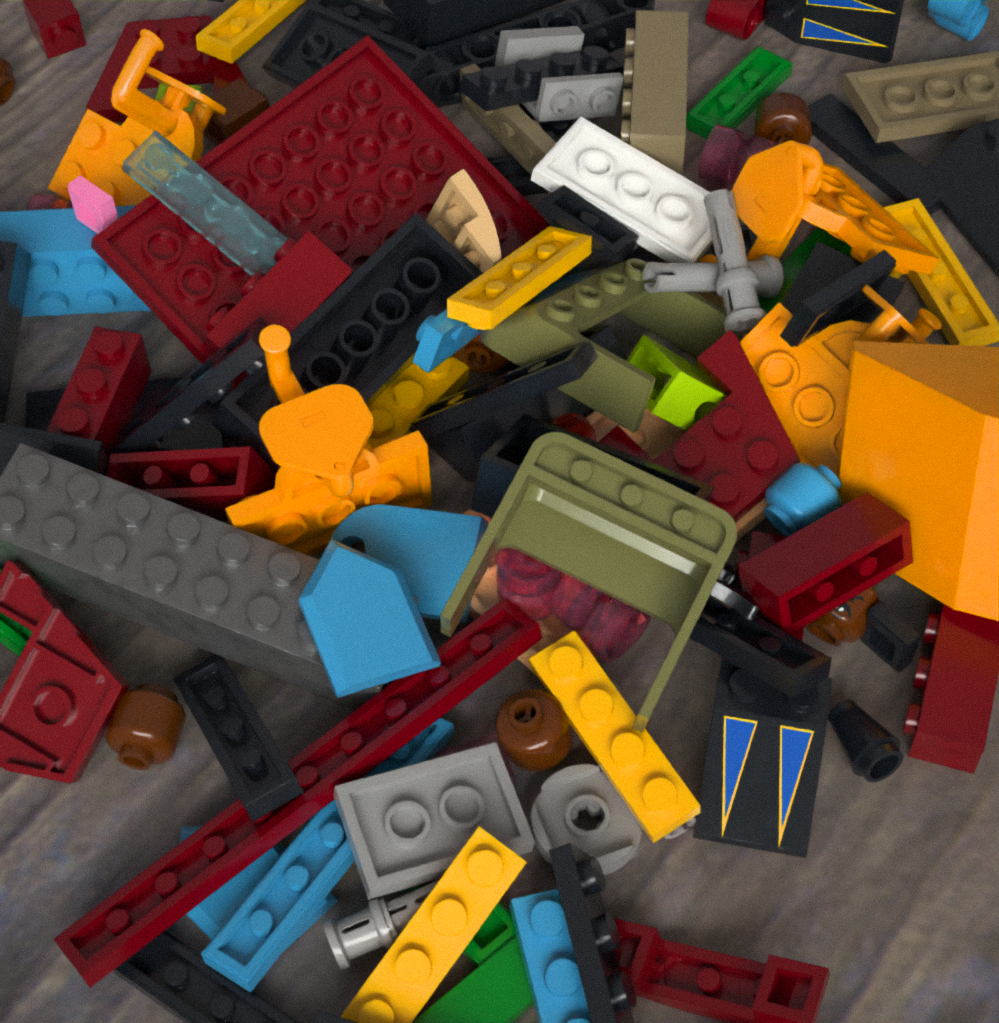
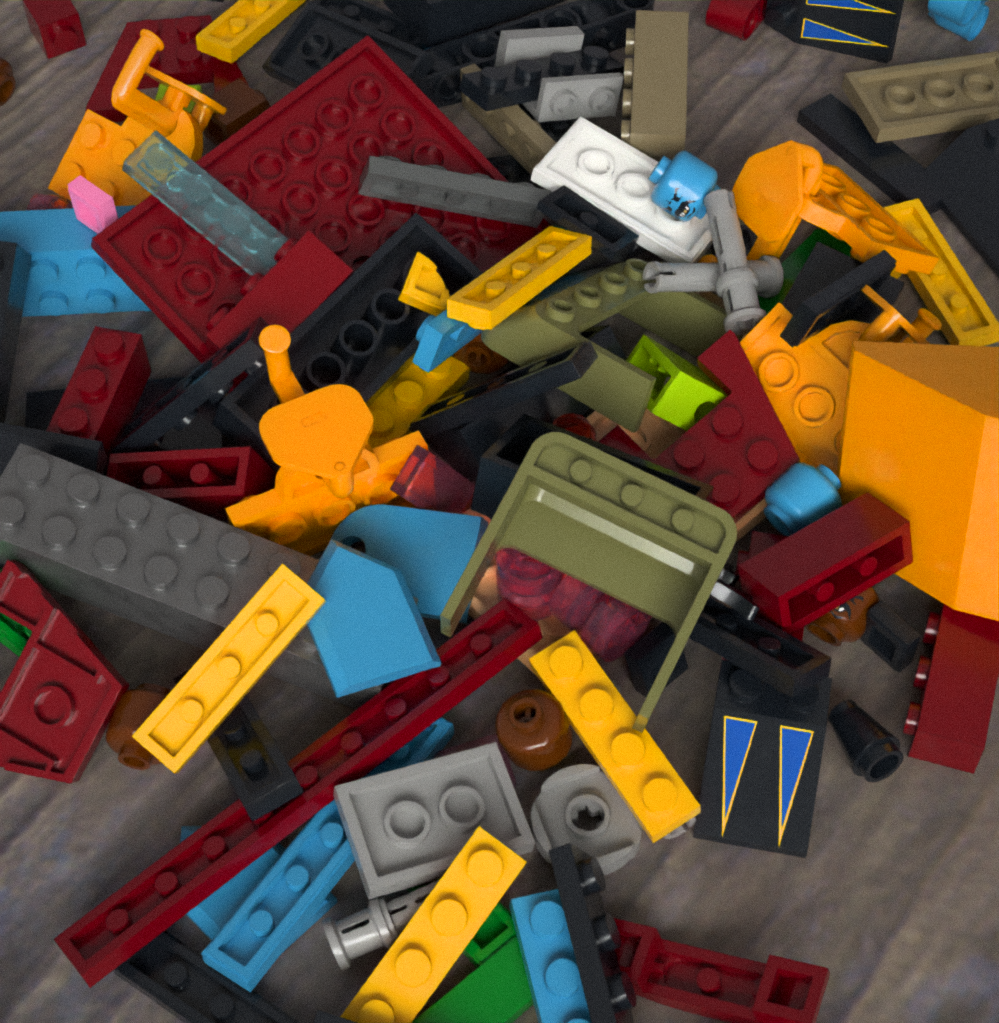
(229, 669): none -> yellow plate
(424, 287): none -> yellow tile
(433, 484): none -> clear pink tile
(451, 191): none -> dark grey plate
(466, 221): tan slope -> none
(648, 656): none -> black plate
(683, 185): none -> dark azure head
(727, 154): clear pink wheel -> none
(739, 92): green tile -> none
(783, 119): reddish brown head -> none

